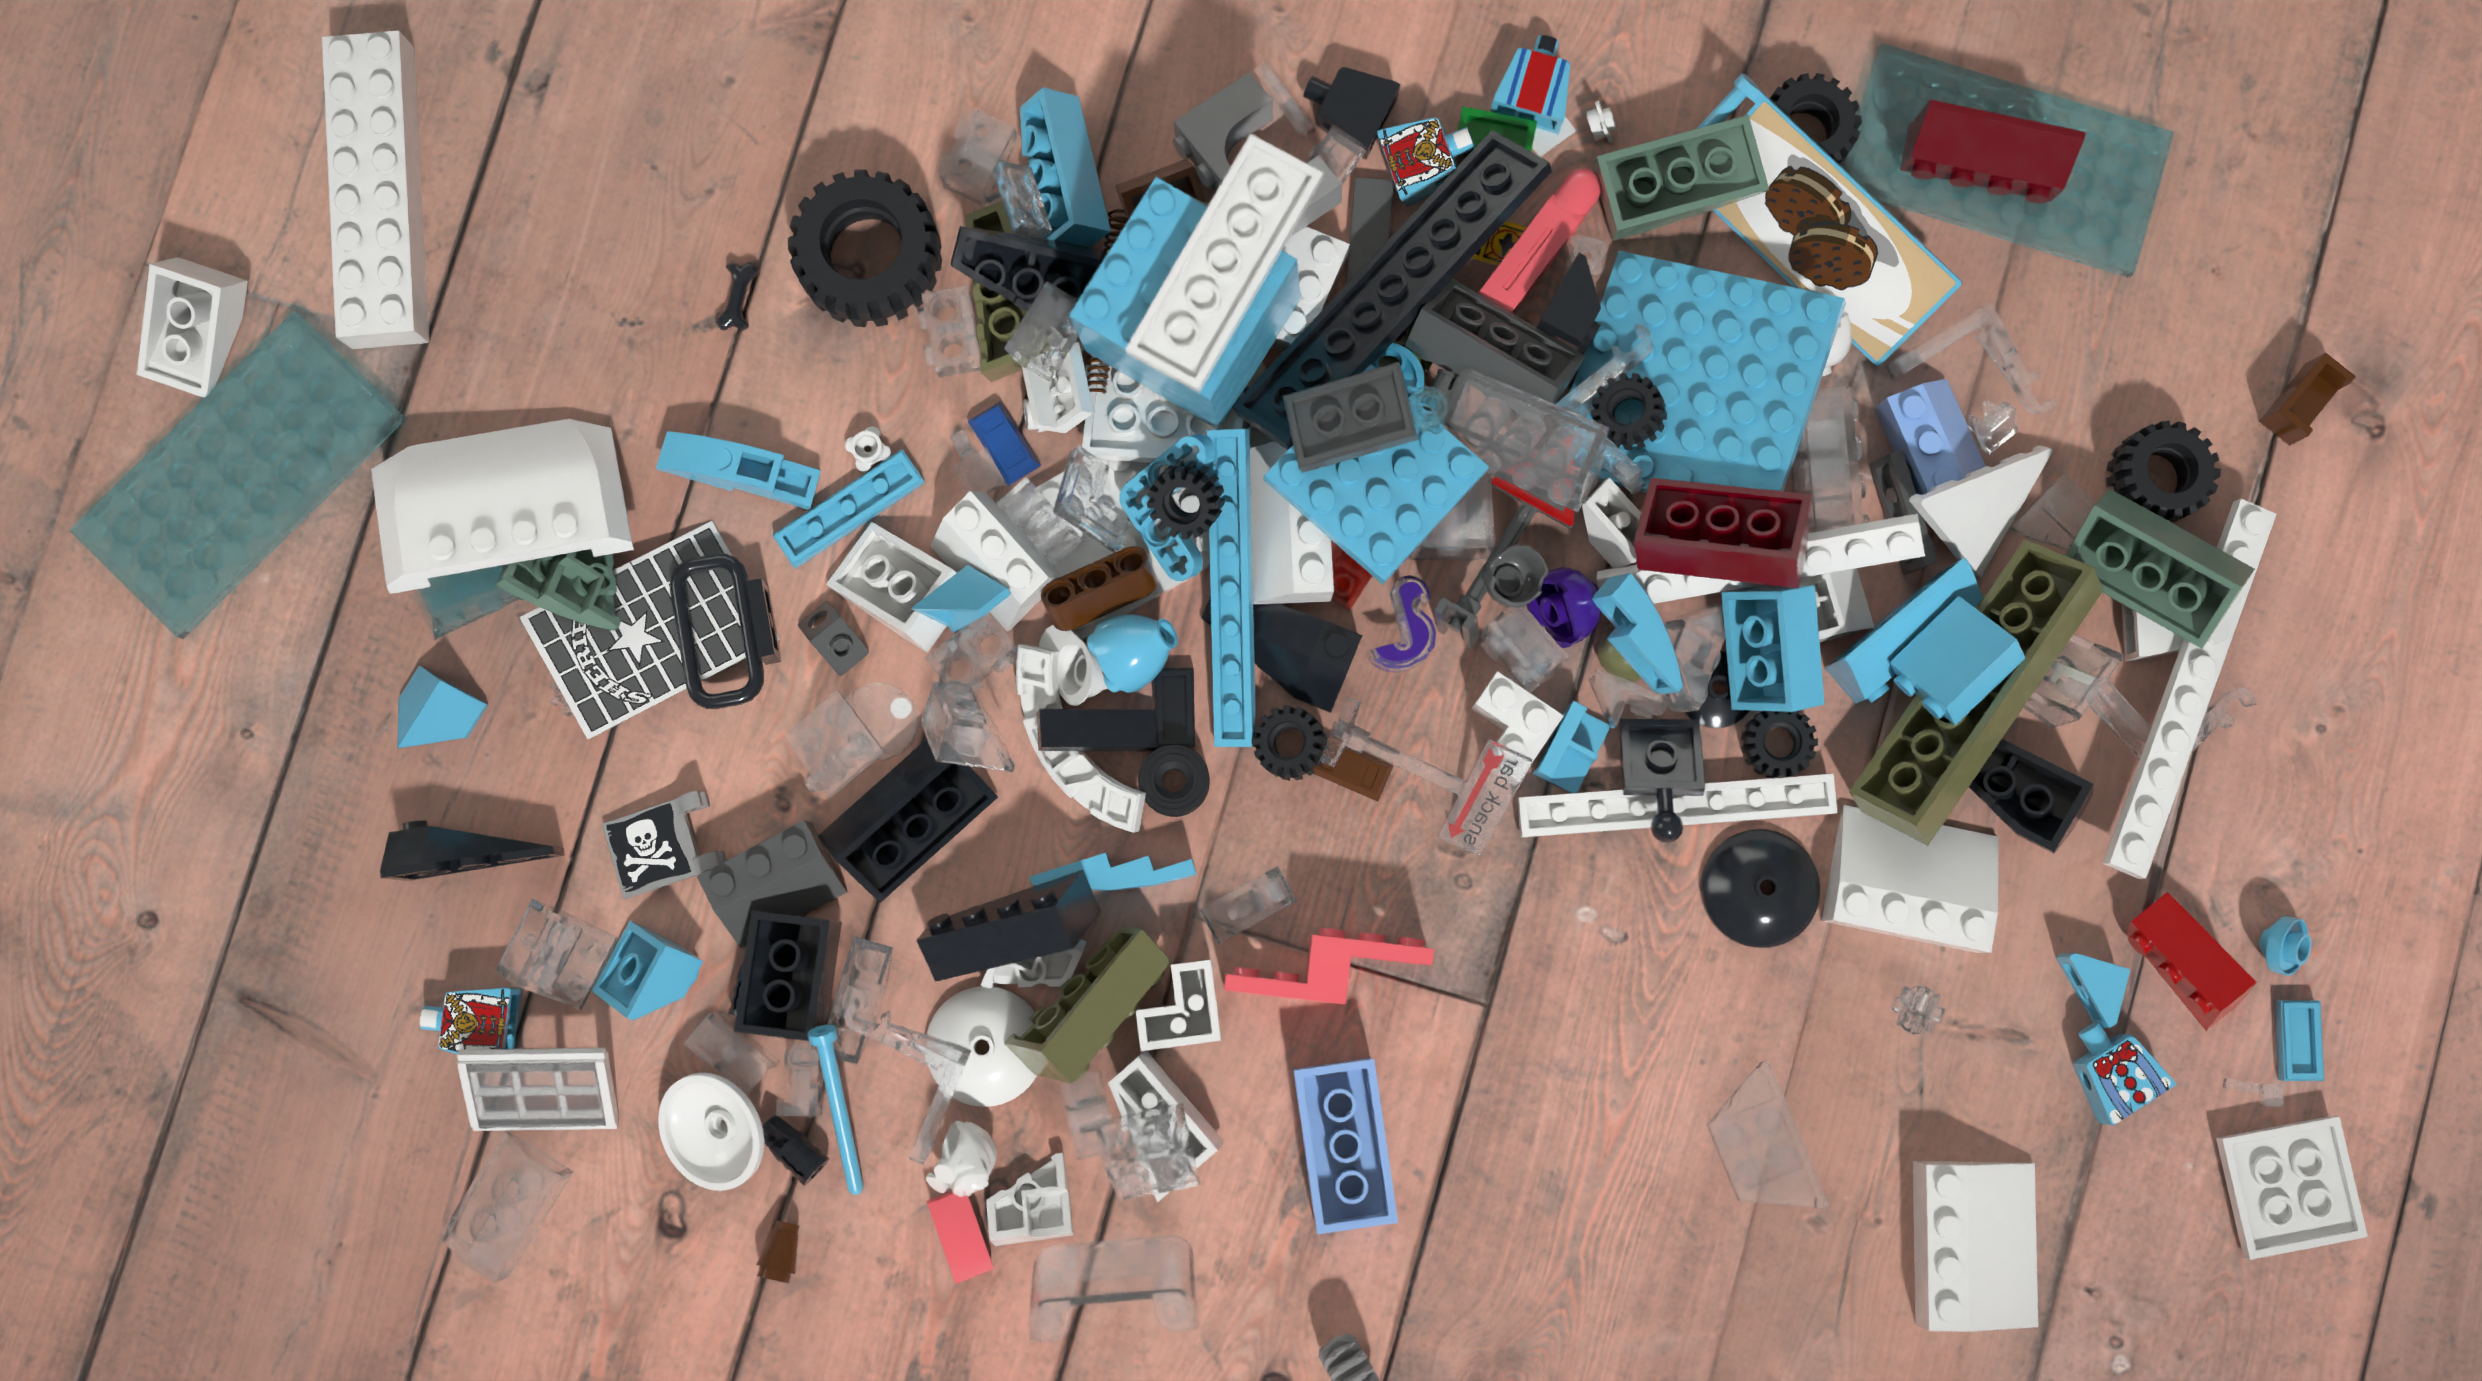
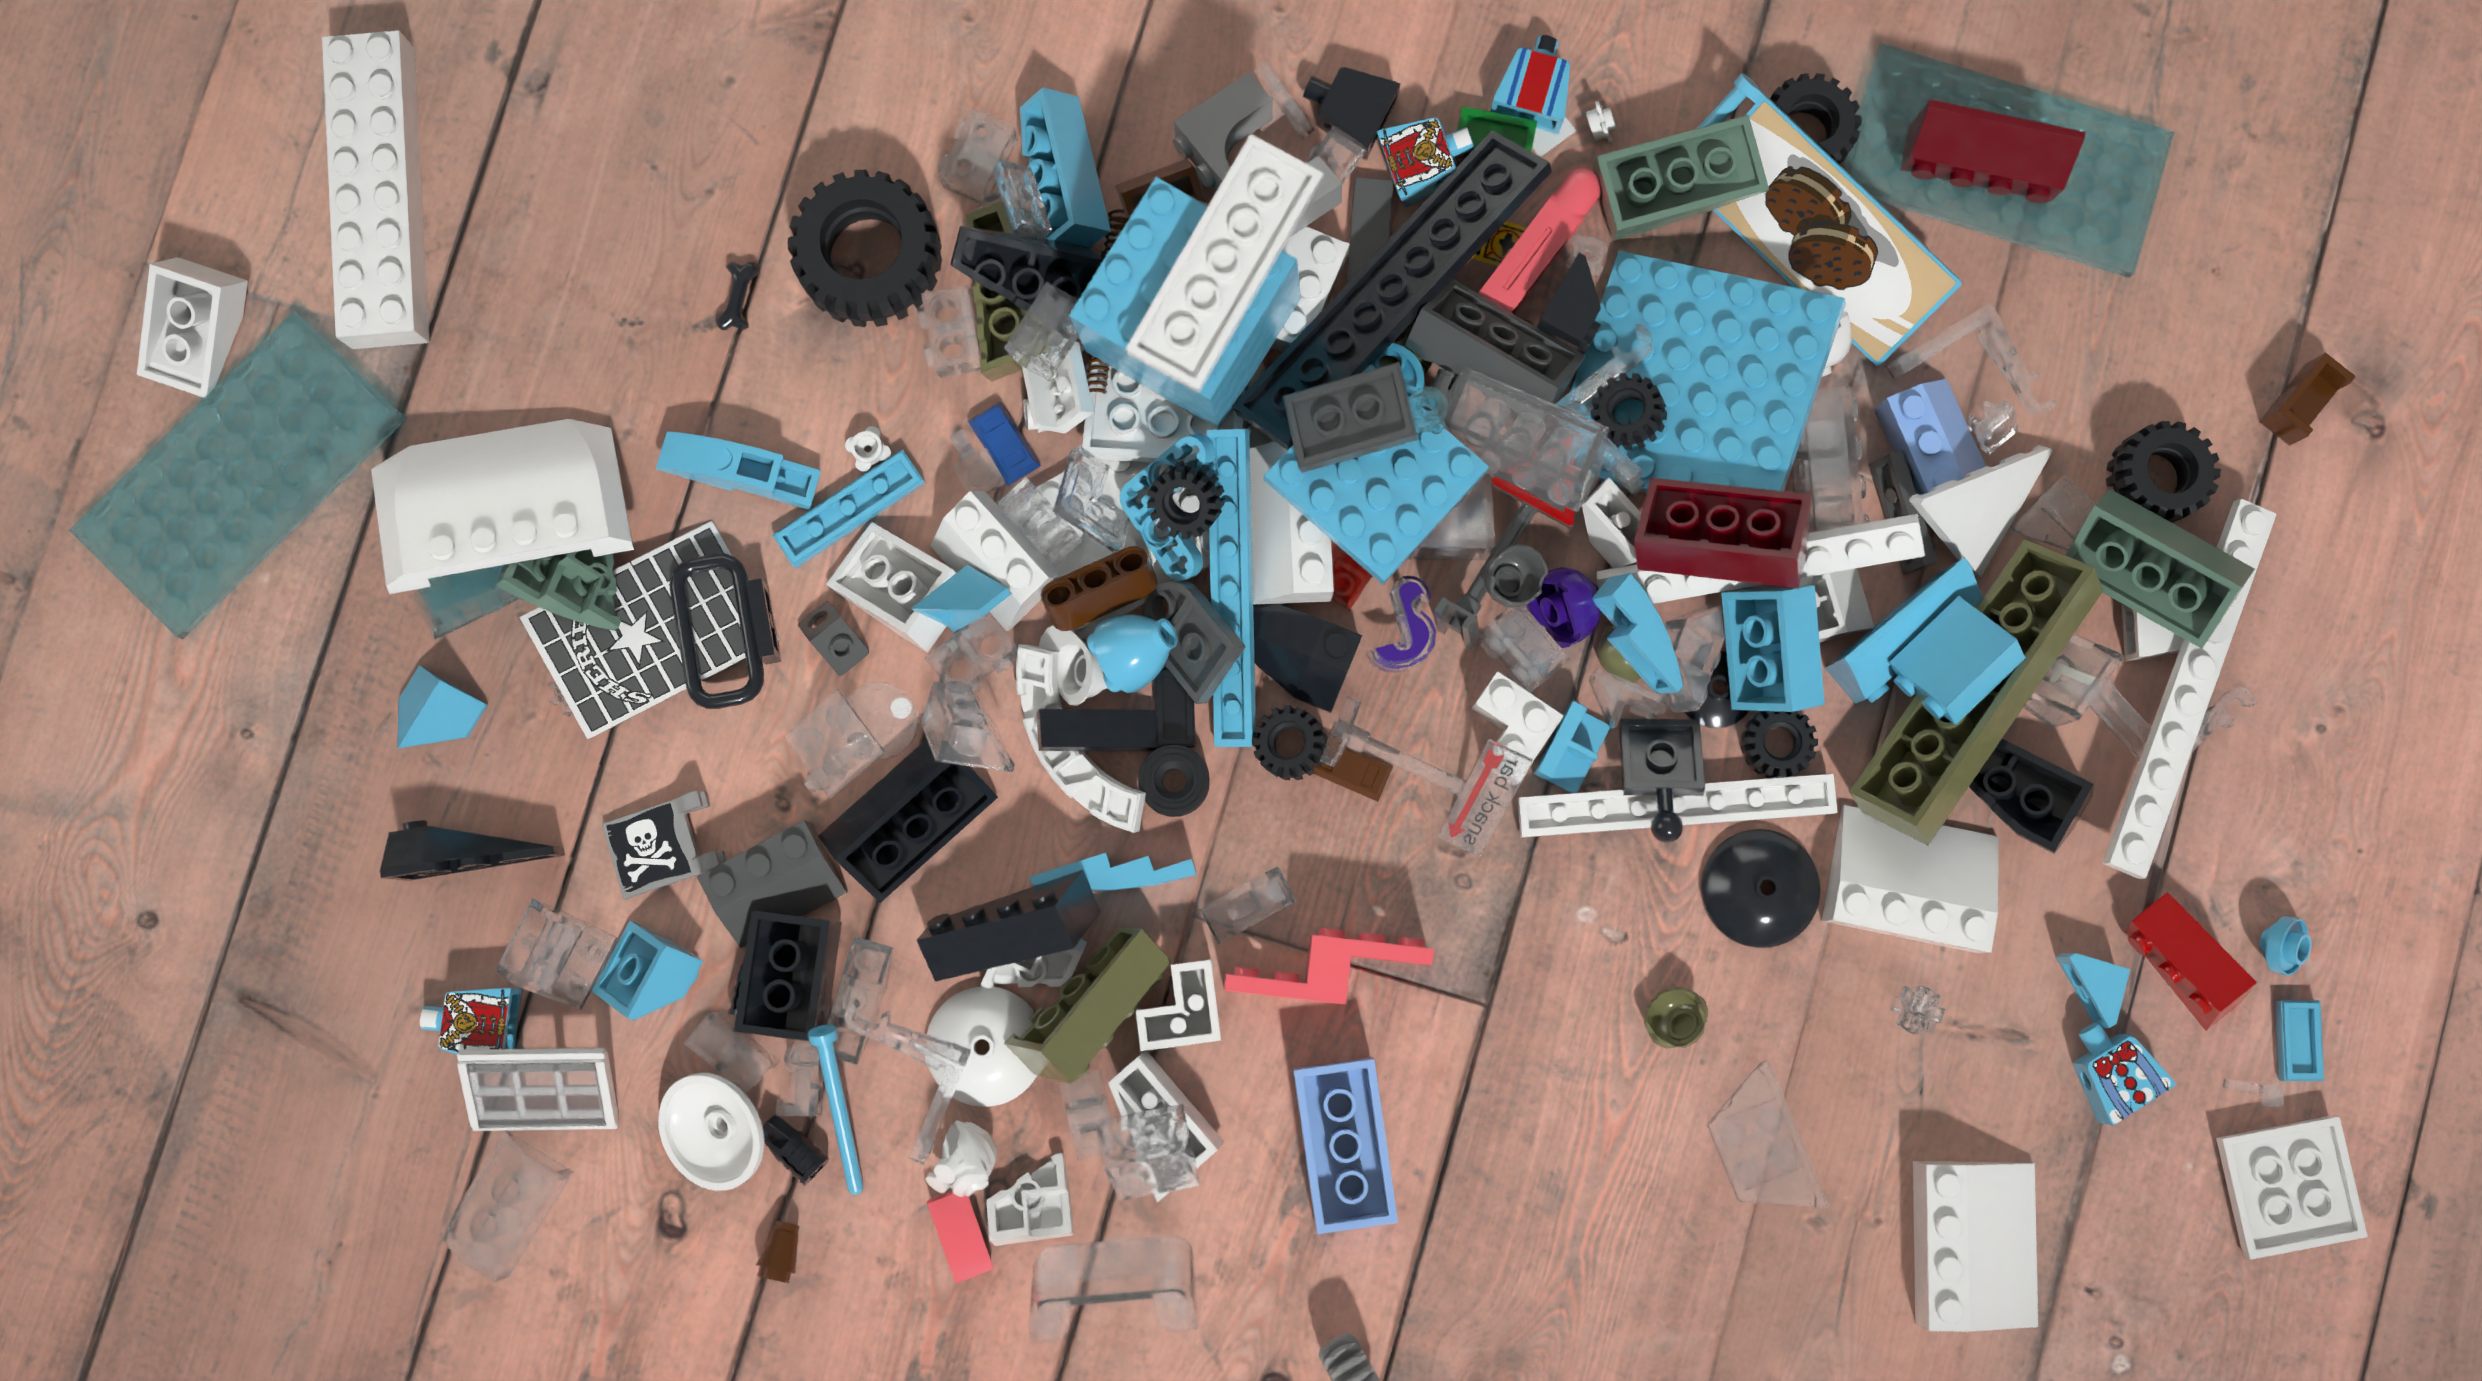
(1205, 641): none -> dark grey plate
(1676, 1018): none -> olive hair

